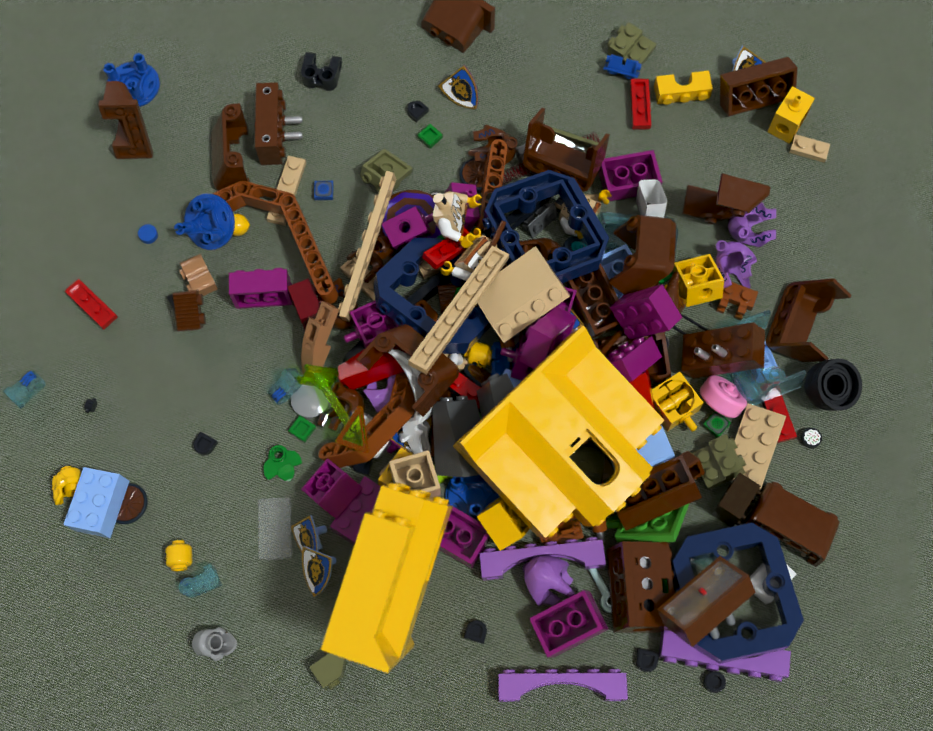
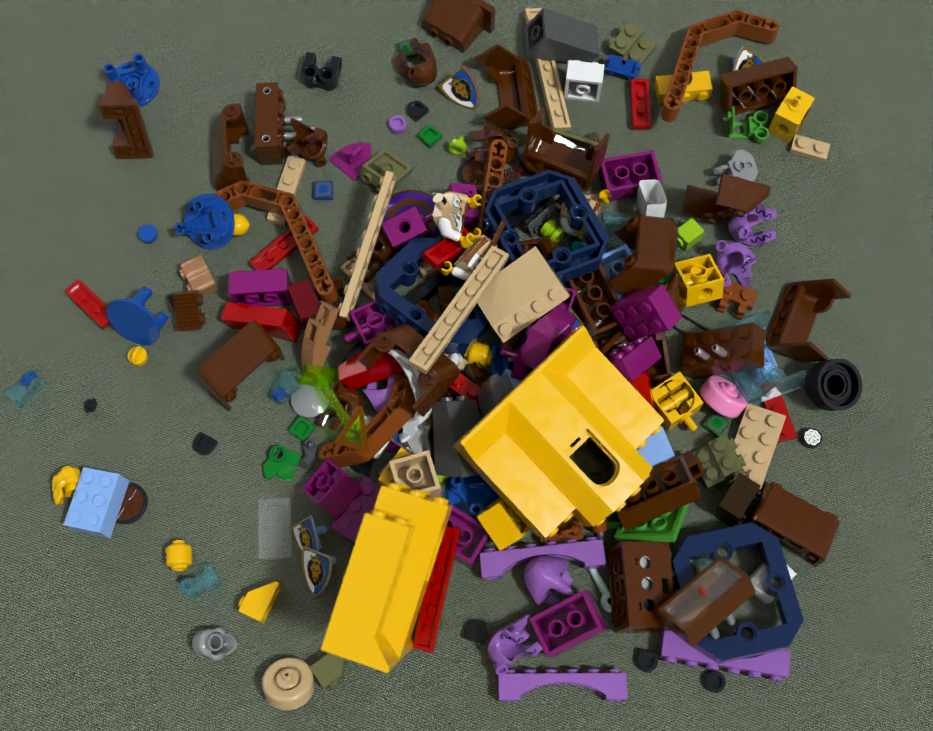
(134, 320): none -> blue piece
(137, 356): none -> yellow tile
(238, 360): none -> reddish brown windscreen
(259, 602): none -> yellow slope
(276, 321): none -> red slope
(279, 249): none -> red plate
(288, 684): none -> tan wheel
(308, 142): none -> reddish brown piece
(310, 452): none -> dark grey arm
(351, 158): none -> magenta shield
(397, 124): none -> medium lavender tile
(404, 46): none -> green tile
(423, 73): none -> reddish brown piece
(436, 592): none -> red plate
(457, 146): none -> lime tile
(507, 645): none -> medium lavender piece
(514, 87): none -> reddish brown windscreen
(550, 86): none -> tan plate
(552, 231): none -> lime wheel
(560, 38): none -> dark grey slope
(584, 81): none -> white brick
(689, 234): none -> lime brick
(707, 32): none -> dark orange beam
(740, 166): none -> light grey hinge
(750, 128): none -> bright green piece

